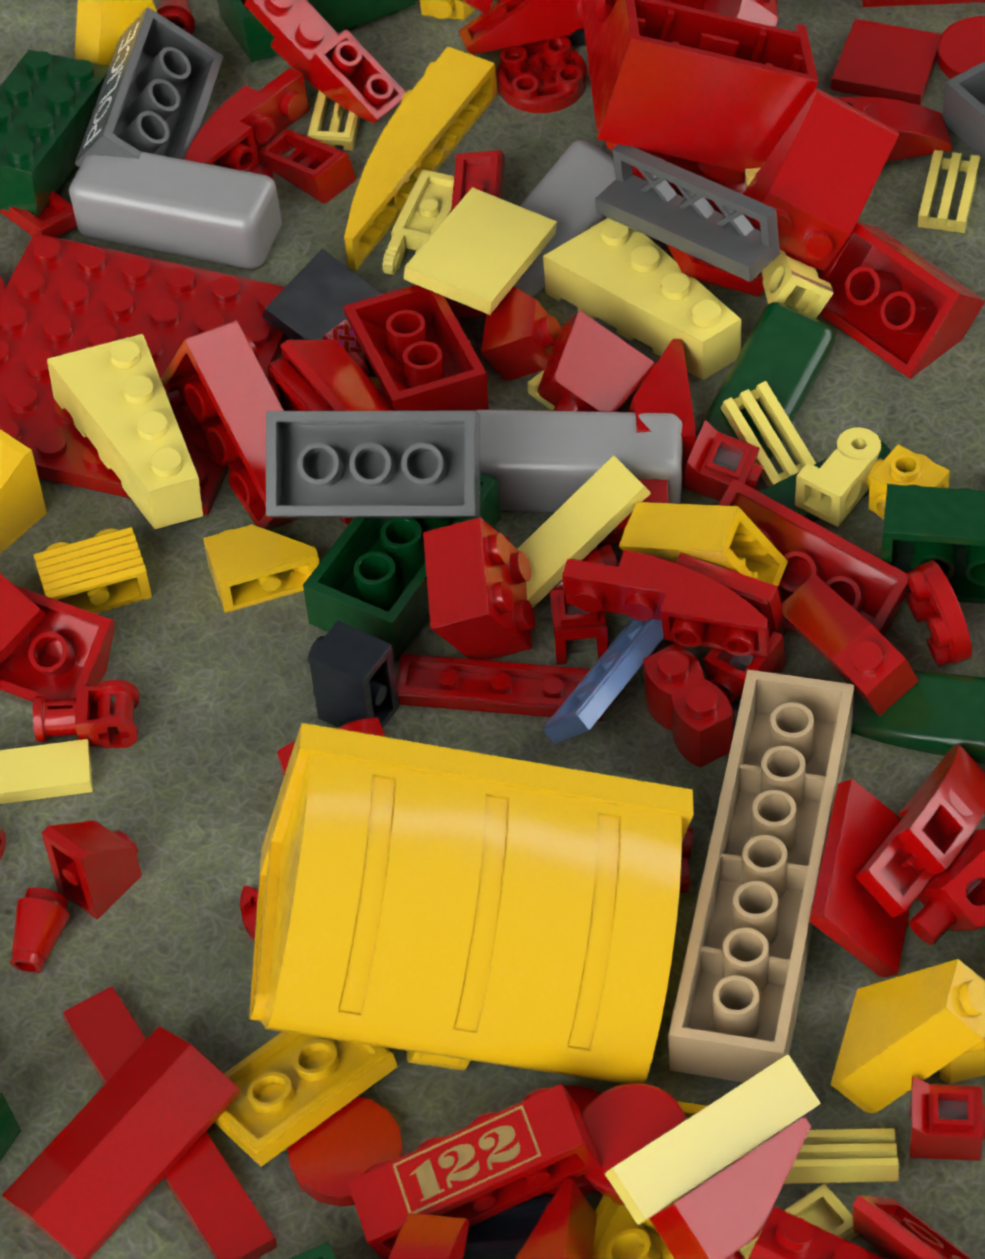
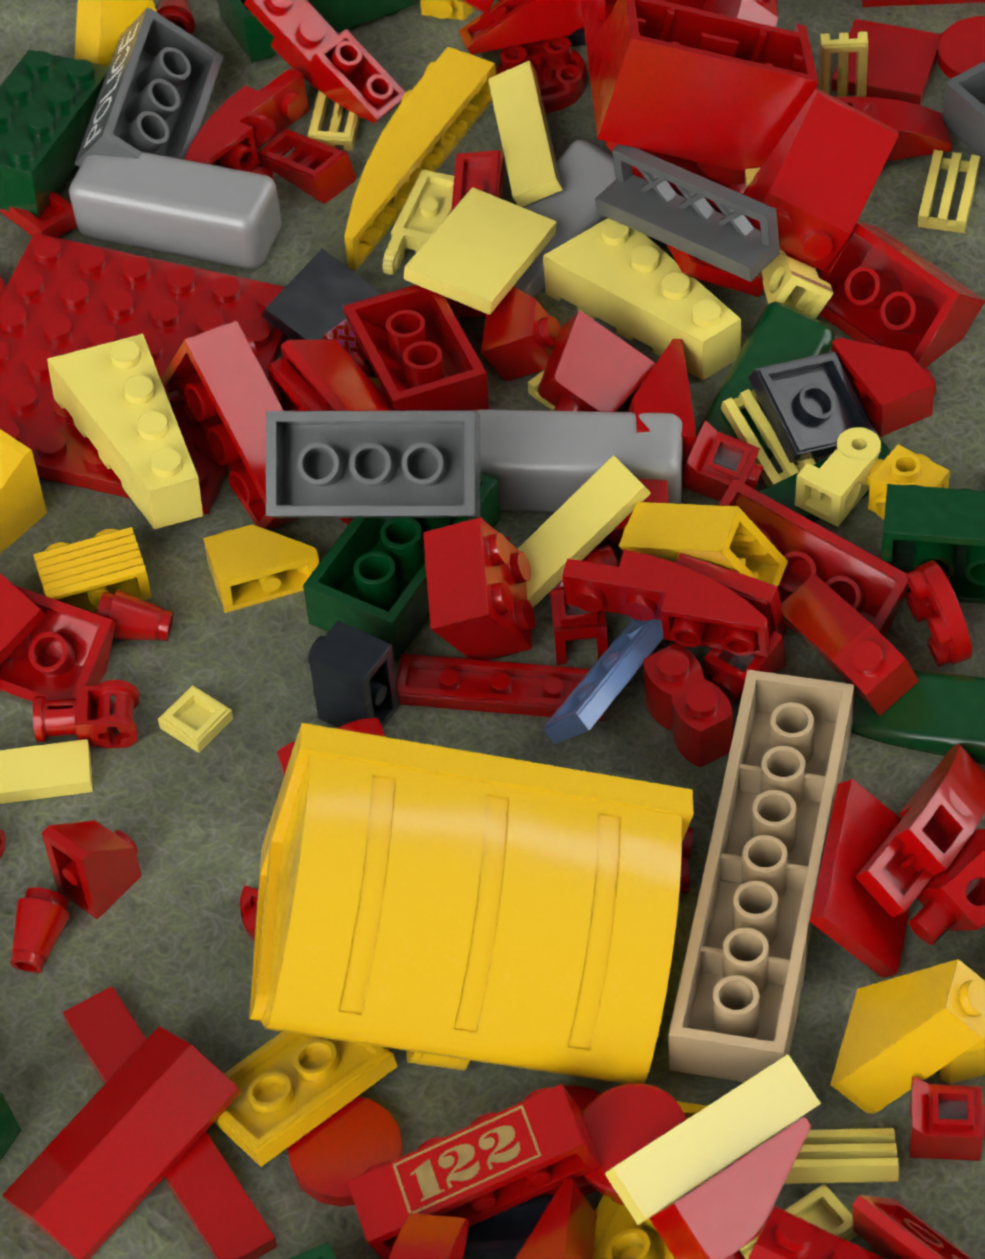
(135, 617): none -> red cone
(195, 719): none -> light yellow tile
(524, 134): none -> light yellow tile
(809, 404): none -> black tile
(842, 47): none -> light yellow tile
(887, 384): none -> red slope

